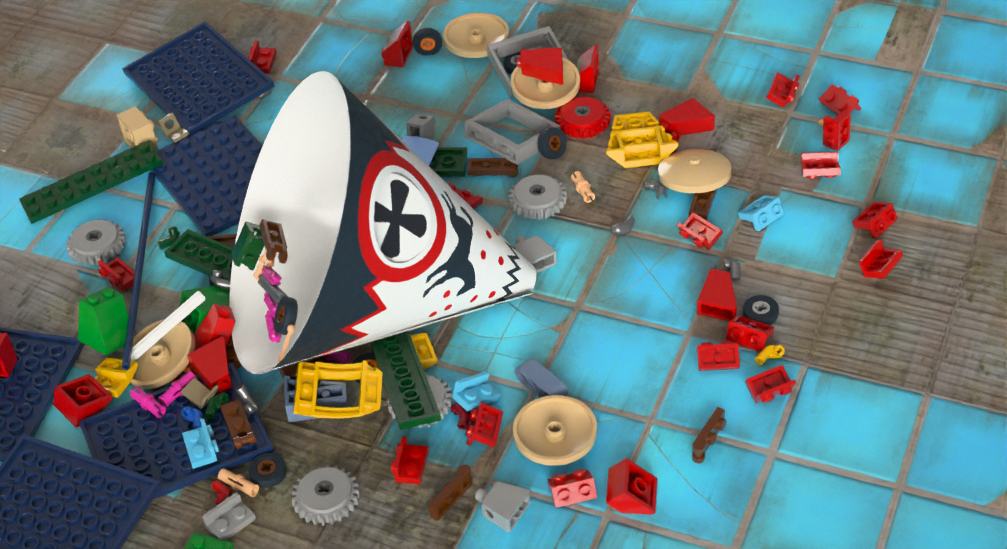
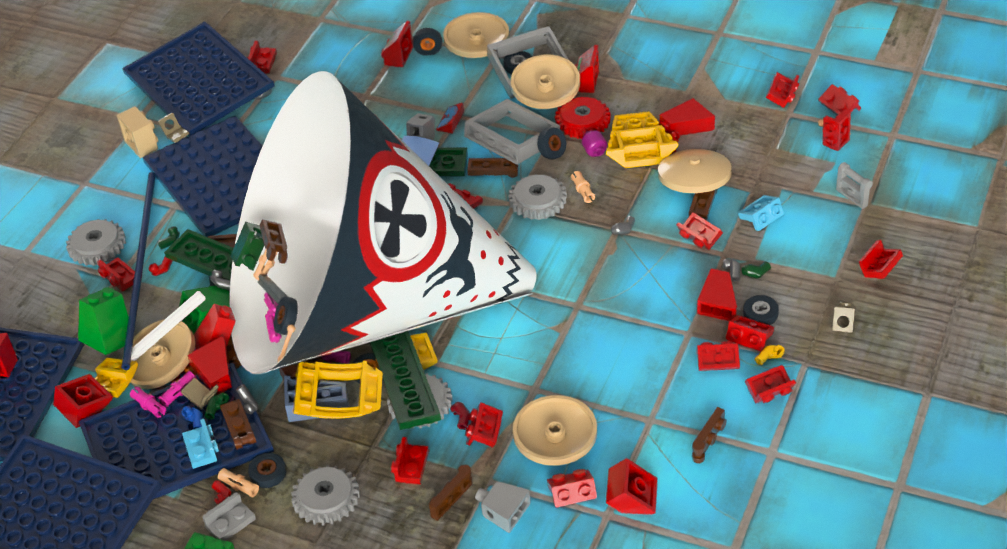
(90, 181): dark green plate -> none
(162, 268): none -> red arm
(271, 276): dark pink axle -> none
(451, 118): none -> red slope
(473, 390): medium azure bracket -> none
(537, 252): light grey torso -> none
(540, 379): sand blue beam -> none
(542, 64): red slope -> none
(594, 143): none -> magenta head
(655, 185): dark grey arm -> none
(755, 271): none -> dark green arm
(820, 164): bracket -> none
(847, 310): none -> bracket
(850, 189): none -> light grey plate
(876, 218): red bracket -> none

